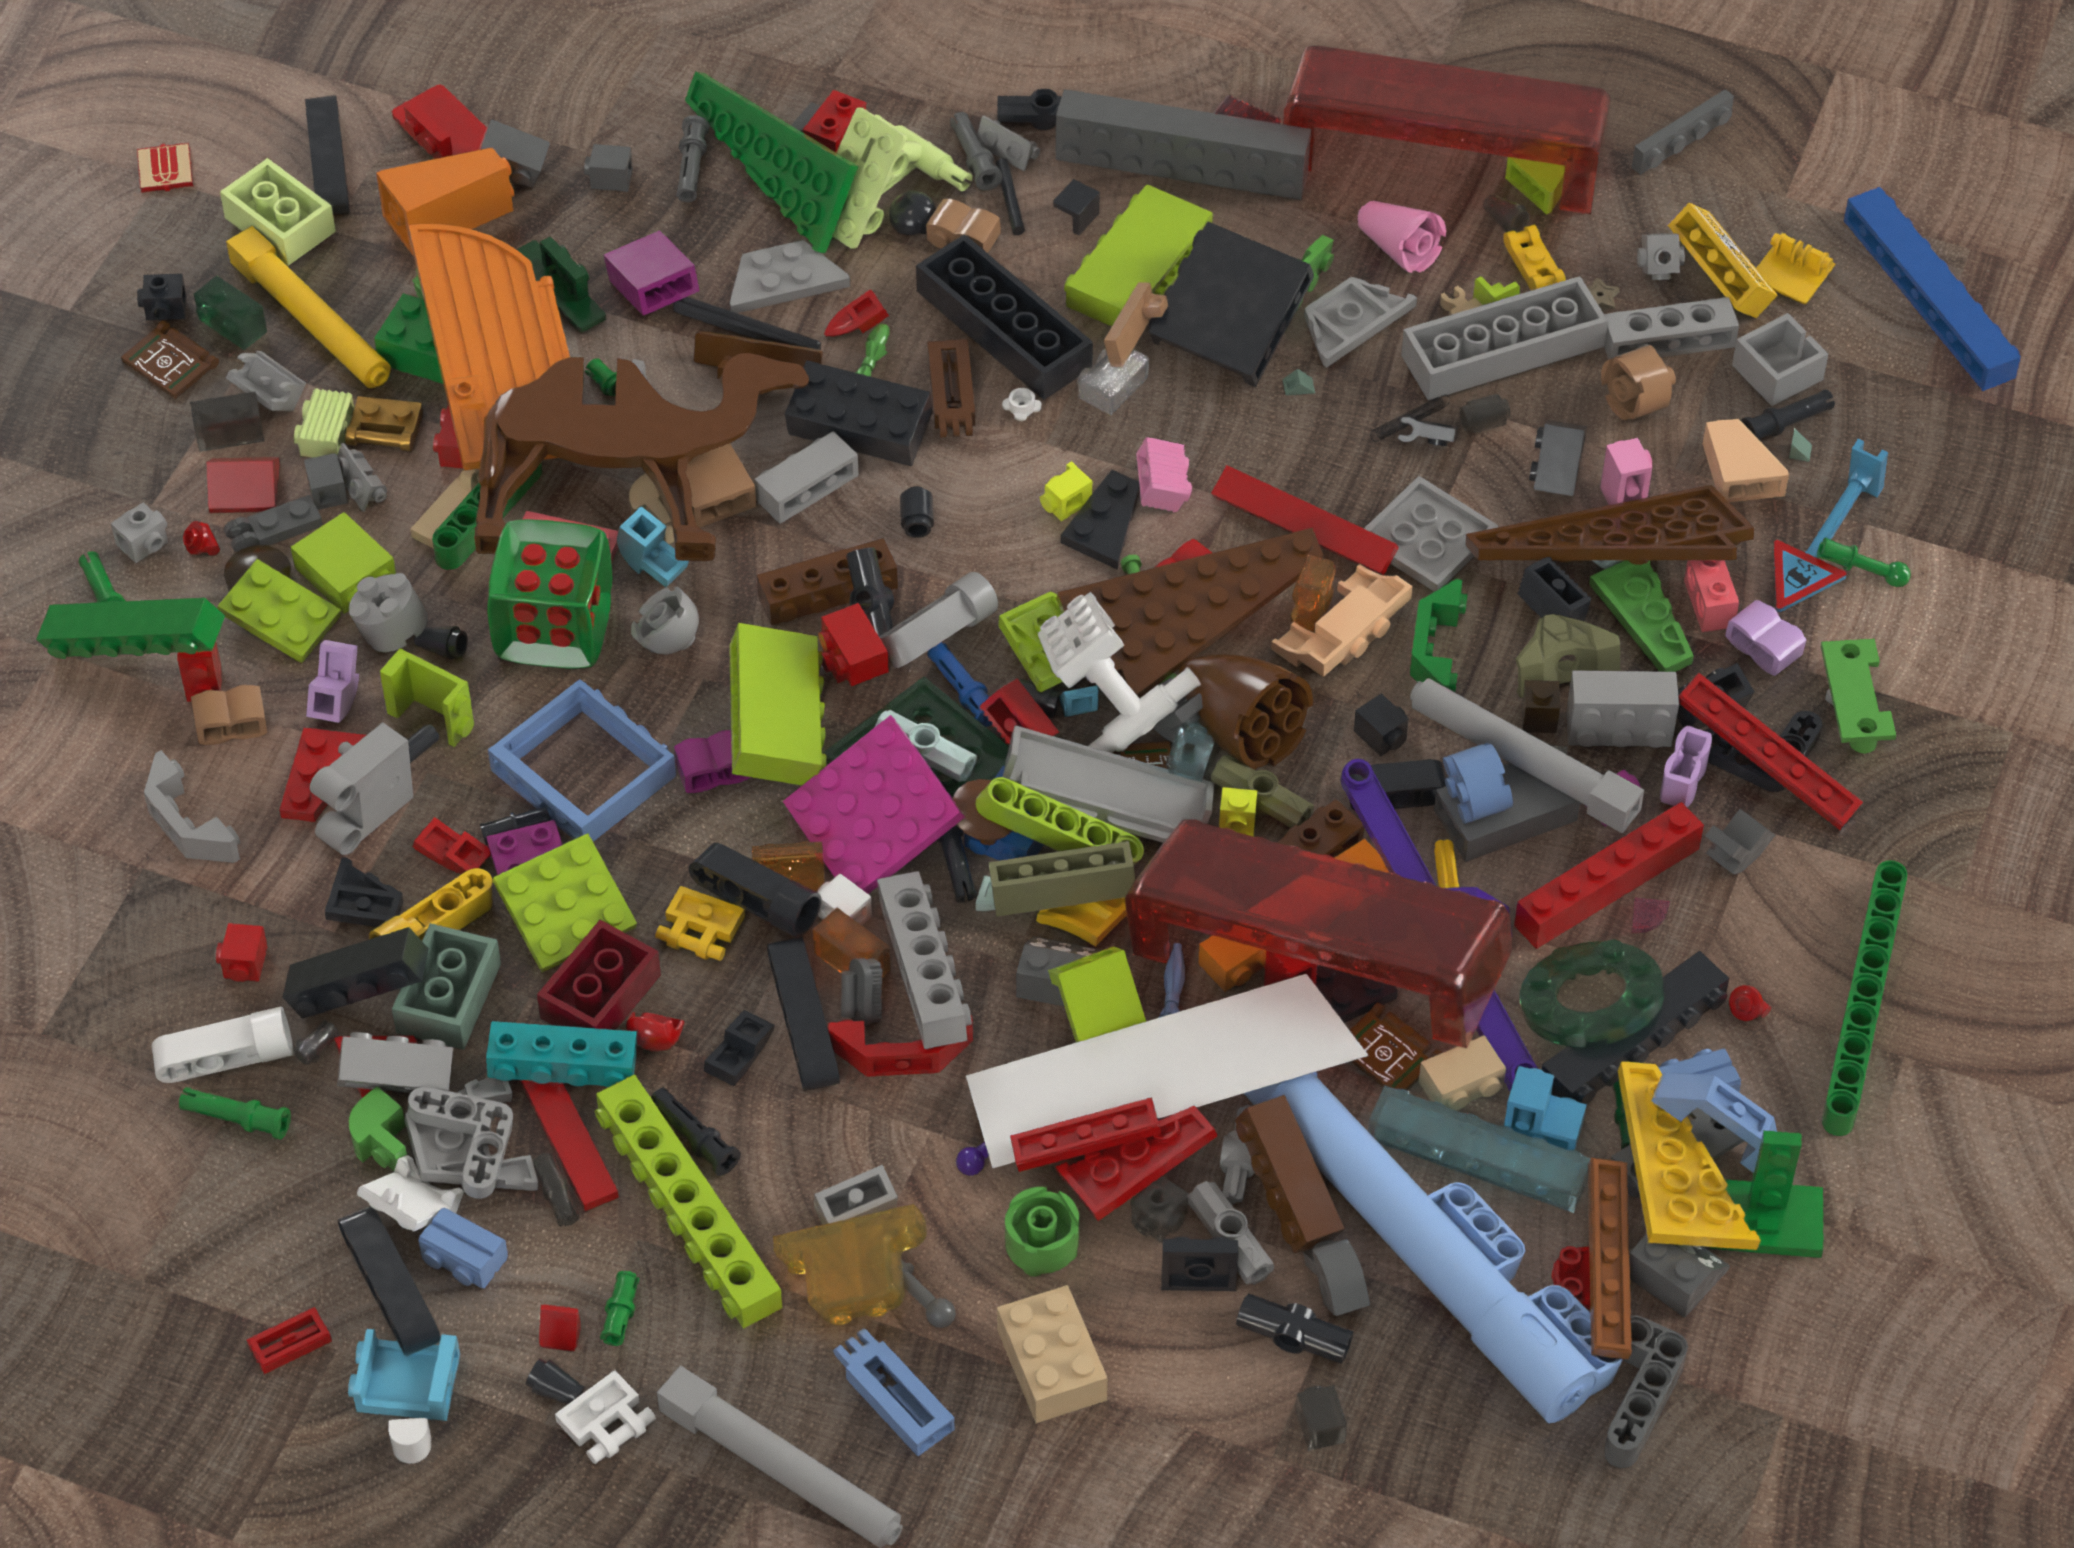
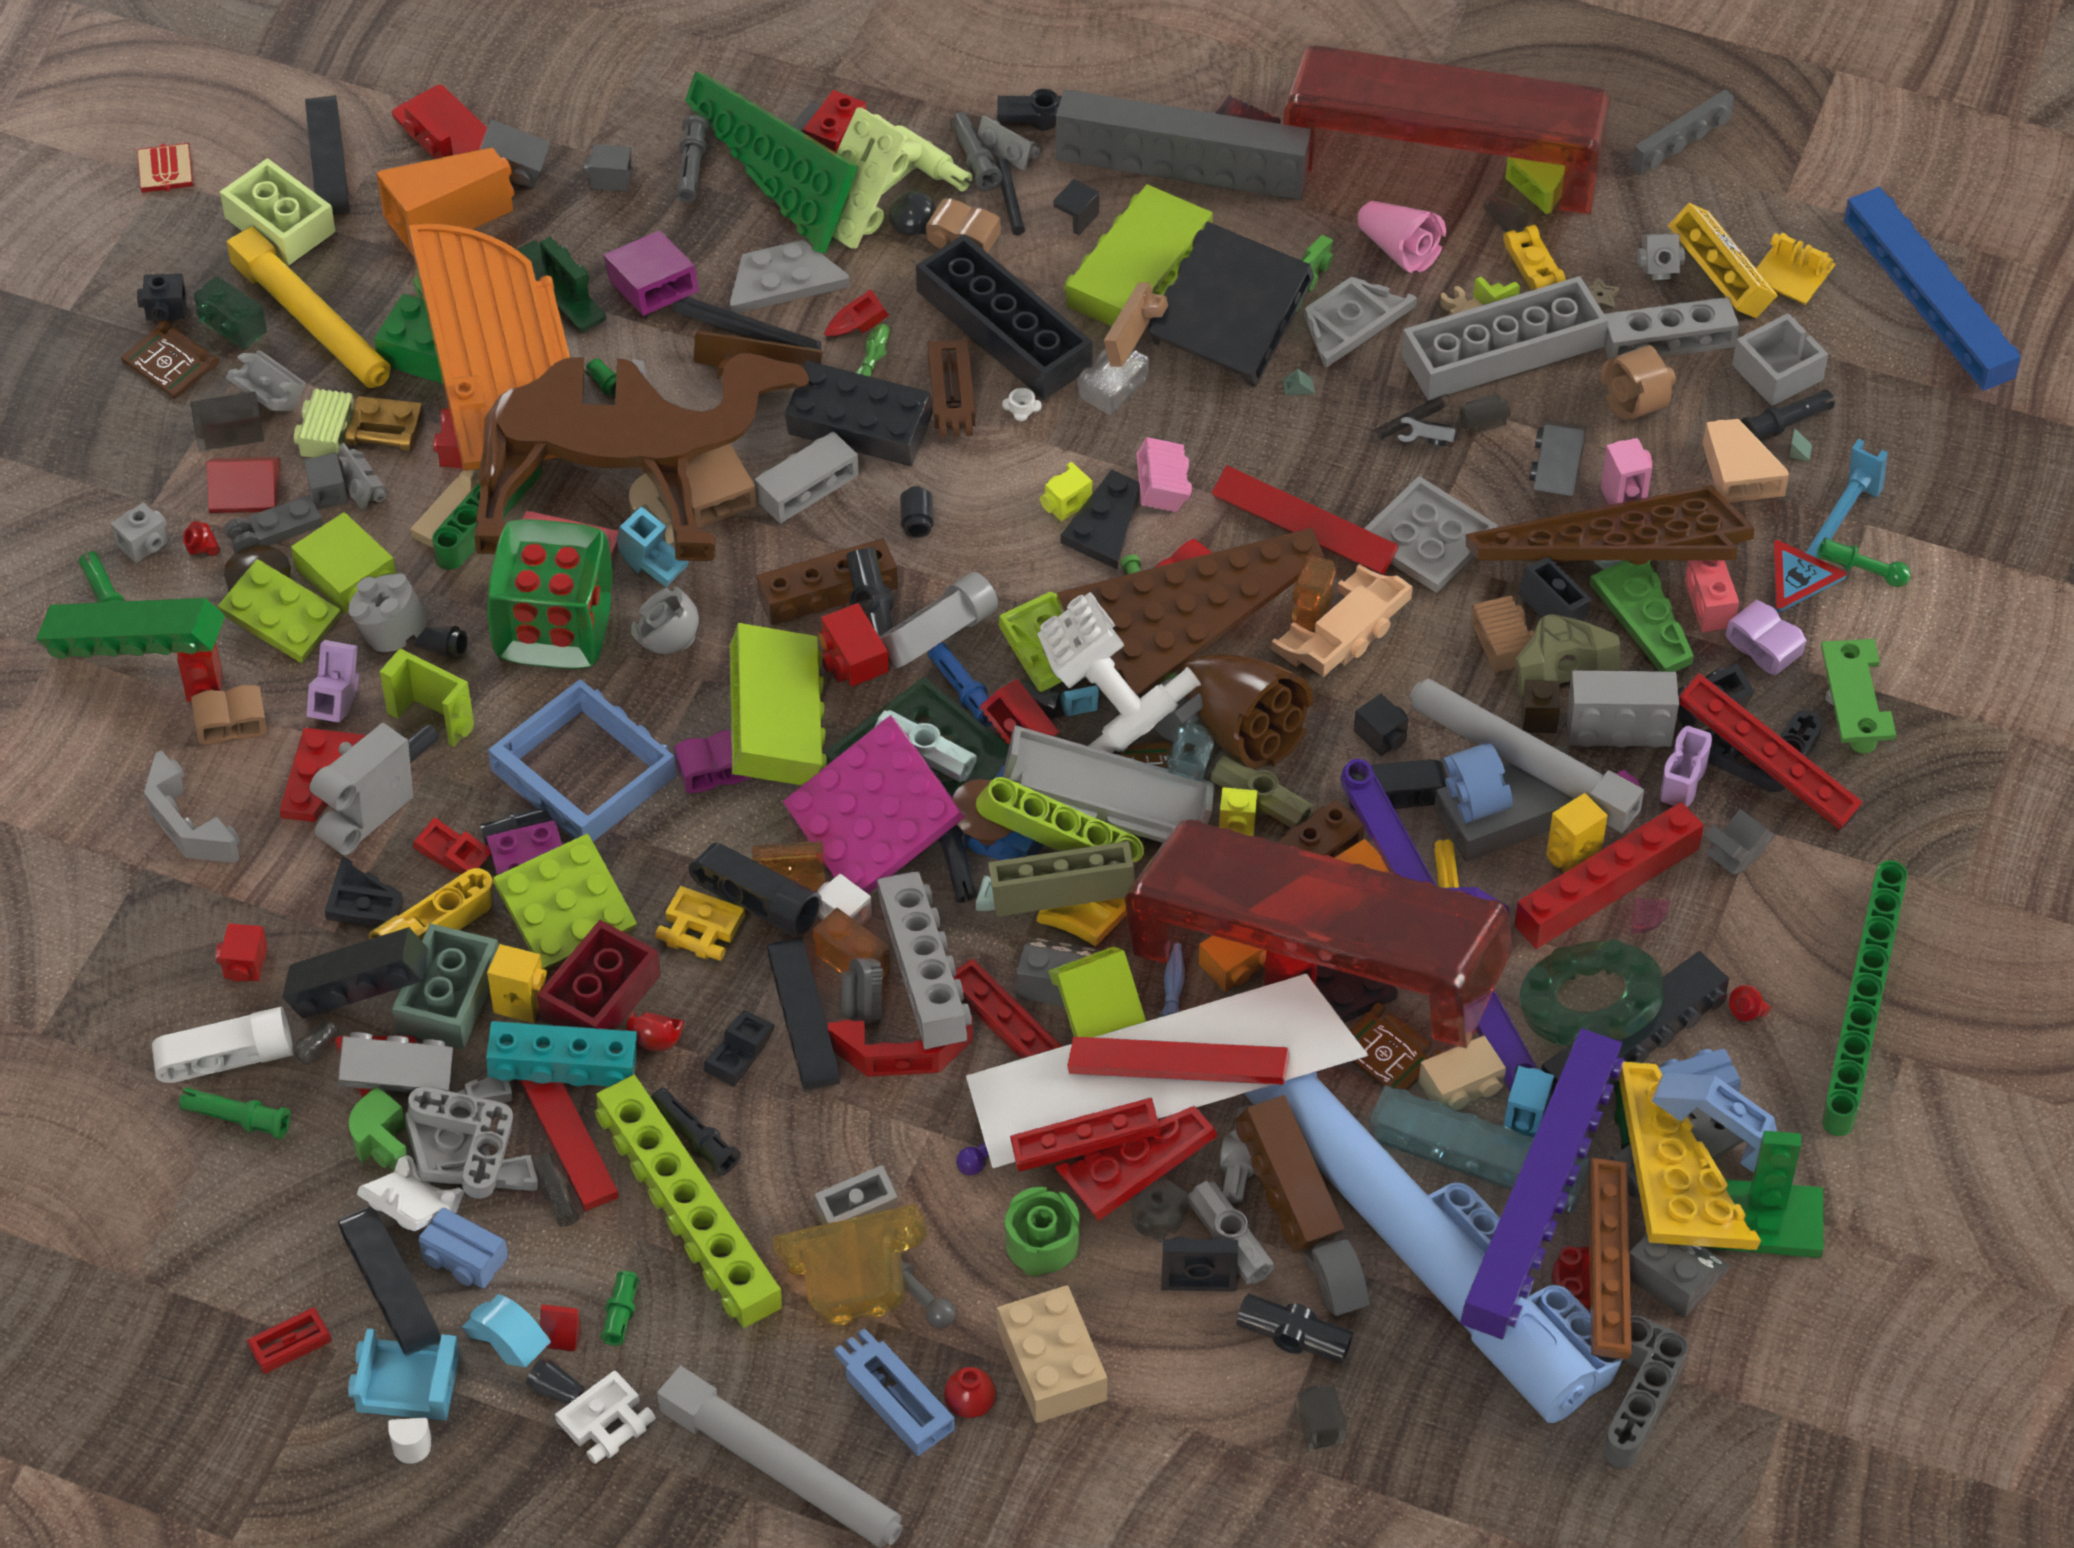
(508, 1330): none -> medium azure brick
(515, 981): none -> yellow brick
(970, 1392): none -> red brick
(1003, 1012): none -> red tile
(1178, 1060): none -> red tile
(1436, 609): green slope -> none
(1501, 631): none -> medium nougat brick
(1541, 1185): none -> dark purple brick
(1576, 832): none -> yellow brick

